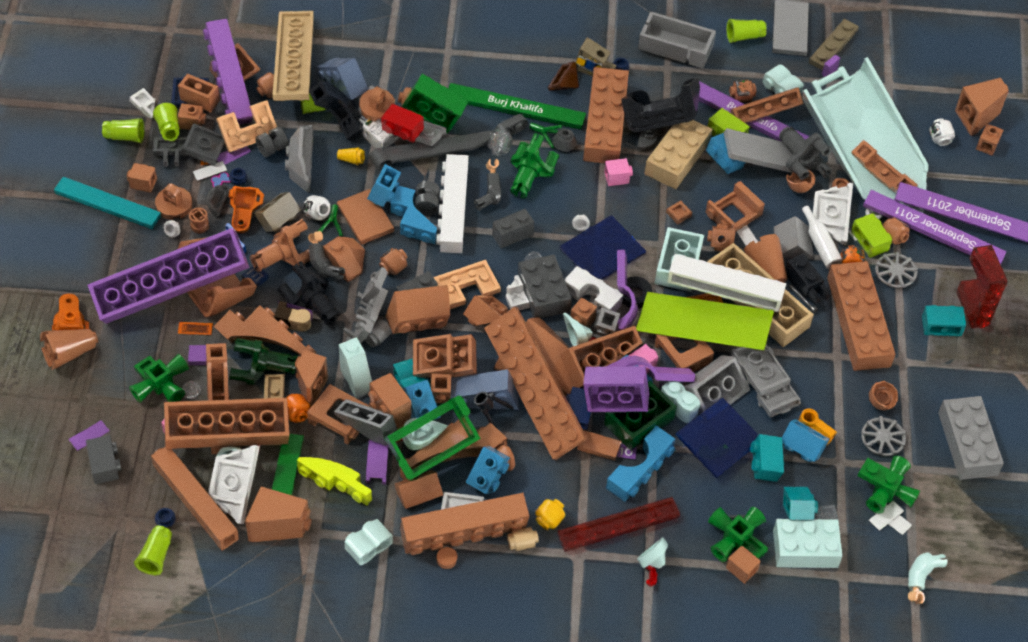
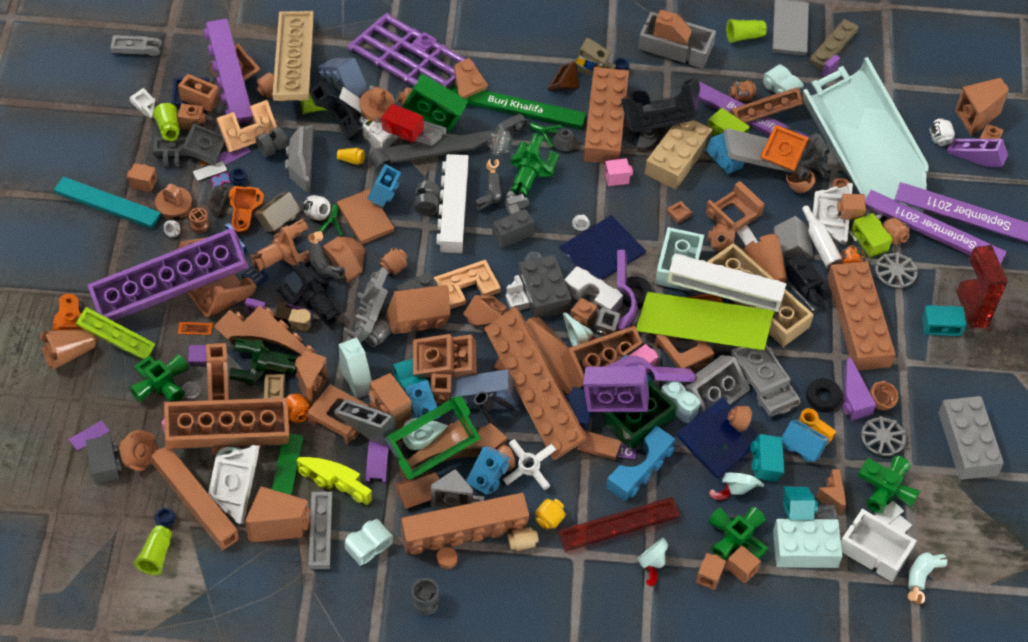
(115, 334): none -> lime plate
(125, 130): lime plant -> none
(135, 45): none -> light grey hinge
(137, 450): none -> nougat tile
(251, 305): none -> medium lavender tile
(320, 530): none -> light grey plate
(350, 99): none -> white sticker
(413, 222): dark azure arch -> none
(421, 46): none -> medium lavender door
(425, 596): none -> dark grey wheel
(451, 491): none -> light grey slope
(468, 79): none -> nougat wing
(514, 202): none -> light grey piece
(532, 471): none -> white bar
(672, 27): none -> nougat slope
(711, 571): none -> nougat brick
(736, 484): none -> light aqua piece
(740, 417): none -> nougat cone
(784, 148): none -> orange tile
(823, 405): none -> black tyre
(834, 492): none -> nougat slope
(851, 206): none -> nougat brick
(856, 396): none -> medium lavender slope
(877, 545): none -> white piece
(879, 167): nougat slope -> none
(980, 151): none -> medium lavender slope

